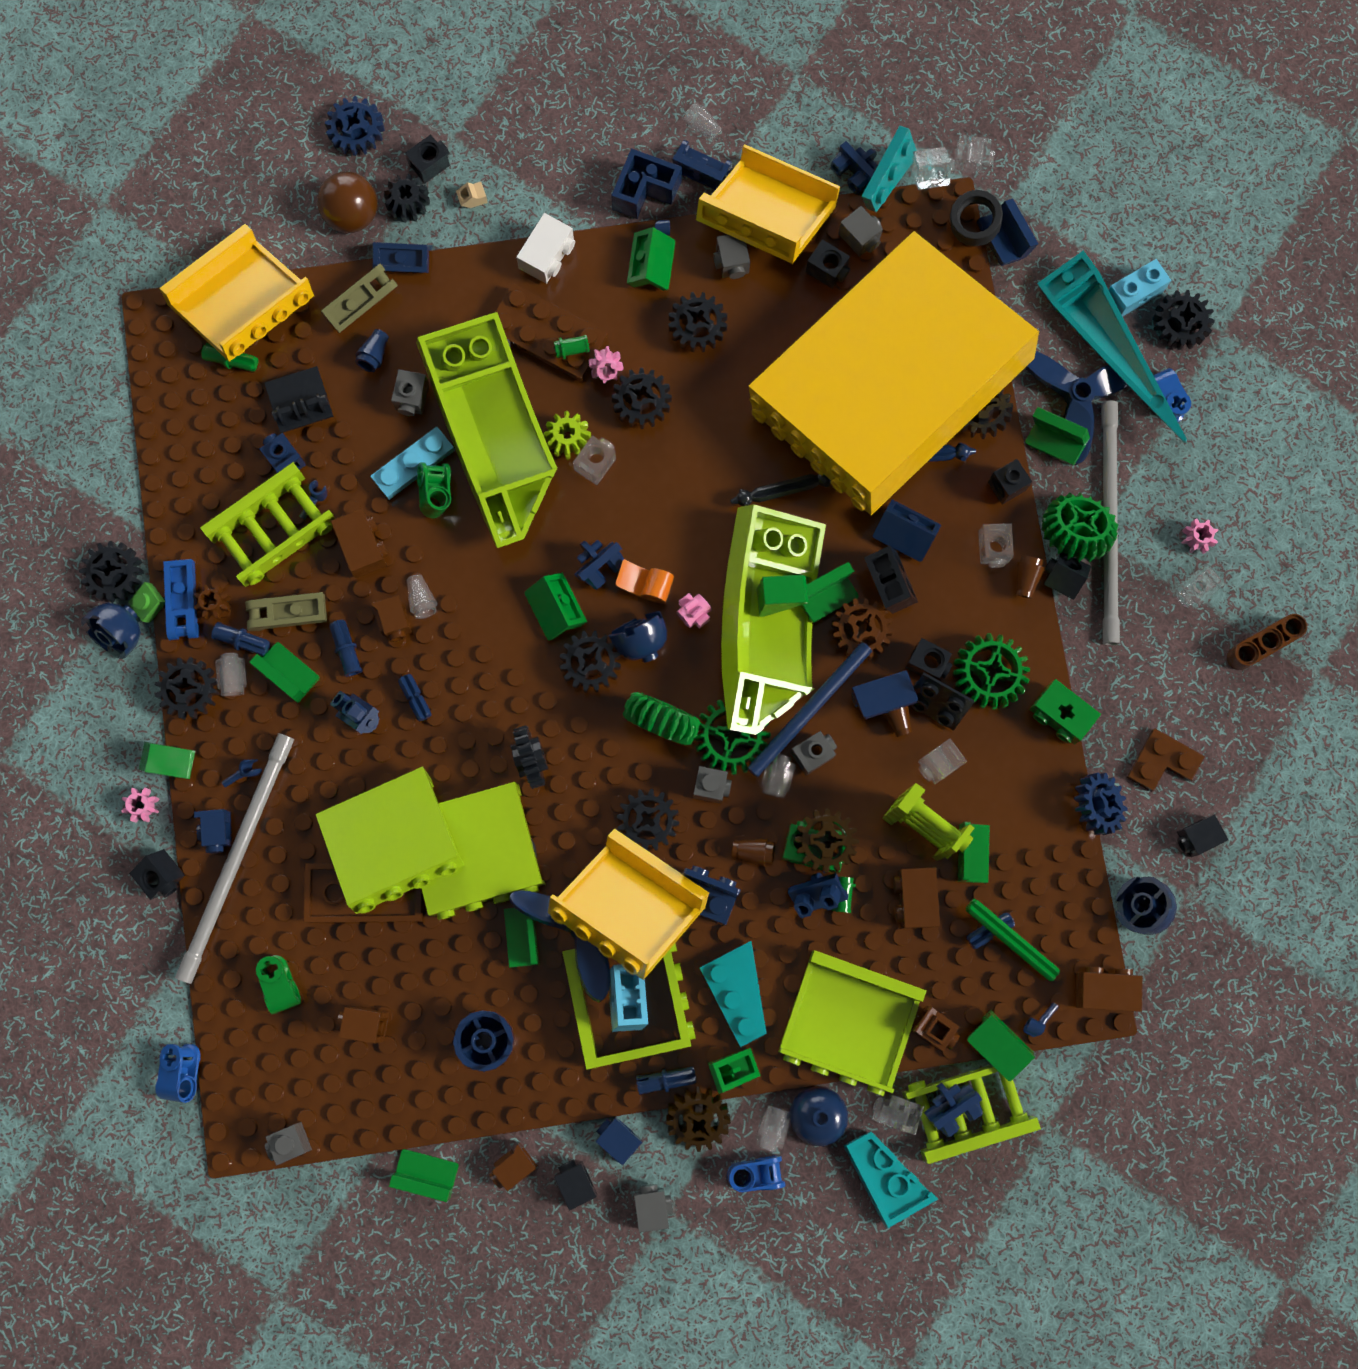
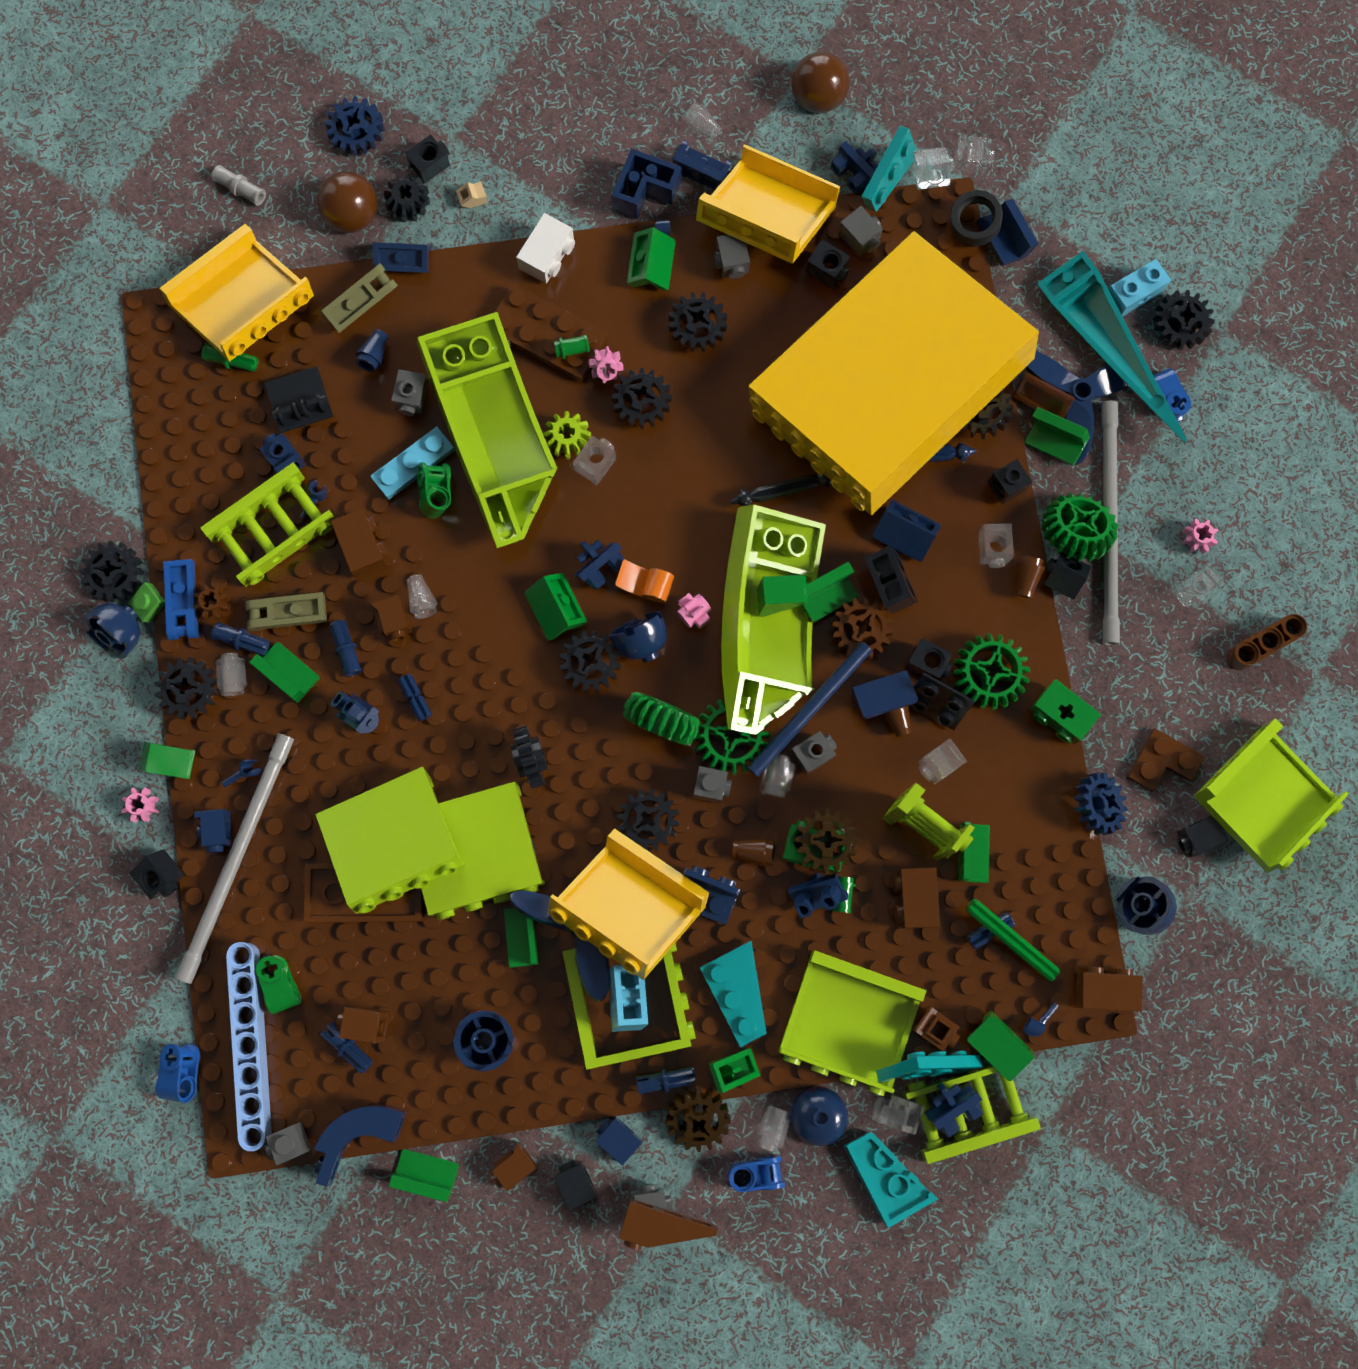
(238, 185): none -> light grey pin
(241, 1059): none -> light blue beam
(347, 1049): none -> dark blue axle
(370, 1120): none -> dark blue arch
(655, 1226): none -> reddish brown slope
(820, 82): none -> reddish brown piece
(933, 1065): none -> teal wing
(1038, 393): none -> reddish brown tile
(1269, 799): none -> lime panel

